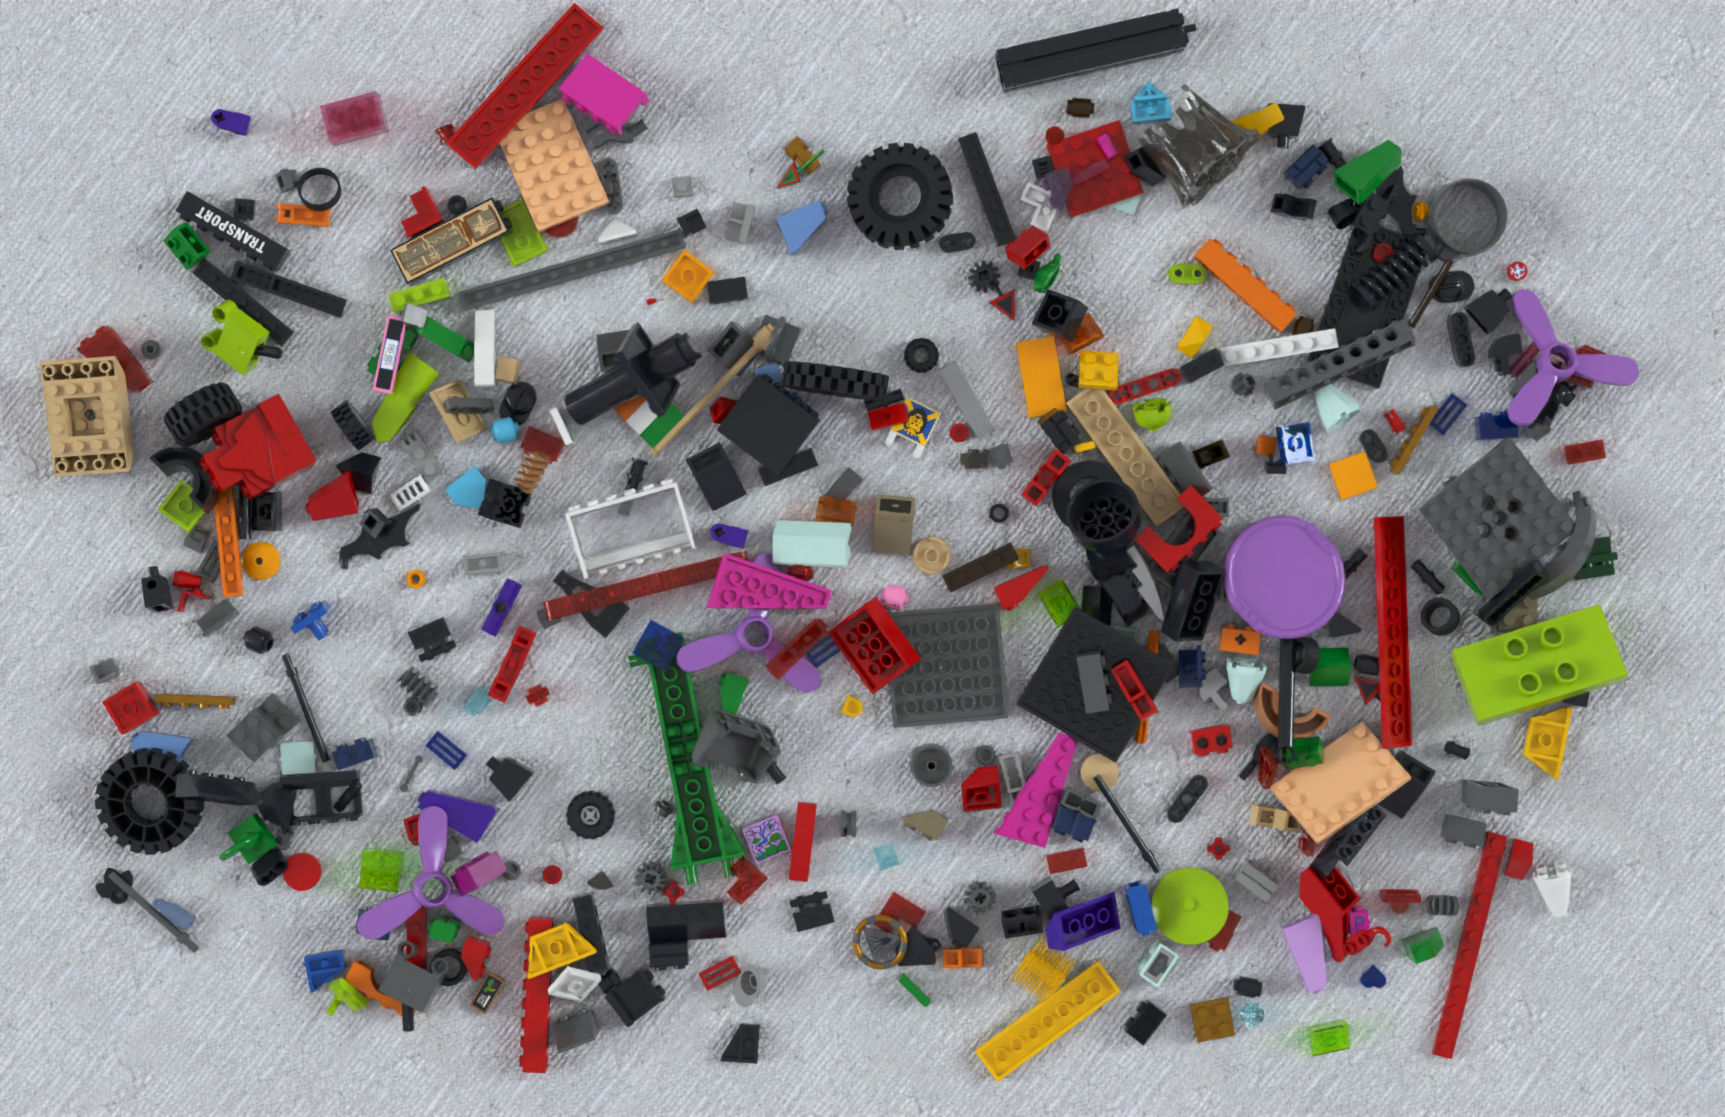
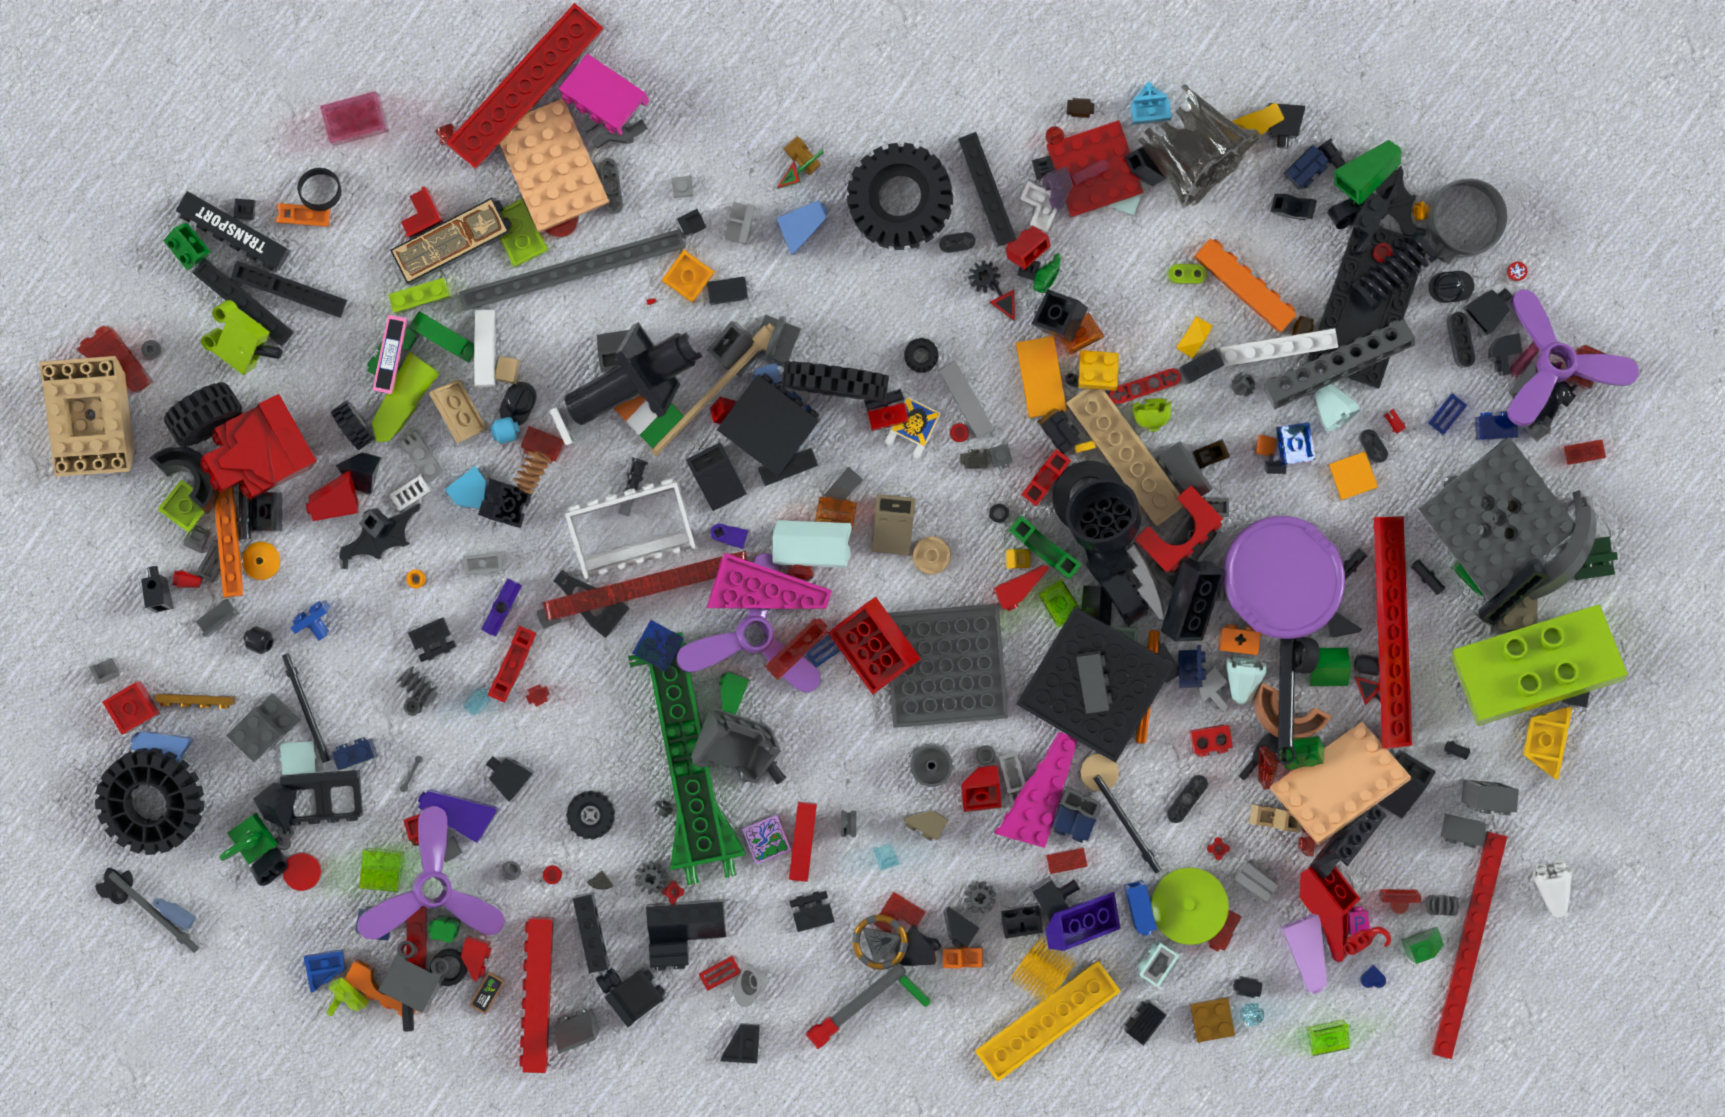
(184, 596): red bracket -> none
(216, 789): black slope -> none
(234, 121): dark purple piece -> none
(284, 180): dark grey tile -> none
(347, 796): black axle -> none
(414, 316): slope -> none
(434, 740): clear blue tile -> none
(457, 198): black plate -> none
(469, 405): dark grey beam -> none
(478, 872): magenta brick -> none
(556, 948): yellow wing -> none
(574, 984): white tile -> none
(616, 231): white slope -> none
(749, 880): clear red plate -> none
(820, 1034): none -> dark grey piece
(852, 707): yellow tile -> none
(894, 597): bright pink head -> none
(980, 567): dark brown tile -> none
(1043, 547): none -> green arch
(1092, 50): black brick -> none
(1107, 145): dark pink pin -> none
(1134, 691): red slope -> none
(1409, 445): pearl gold plate -> none
(1430, 293): dark brown bar -> none
(1449, 626): black tyre -> none
(1519, 859): red slope -> none

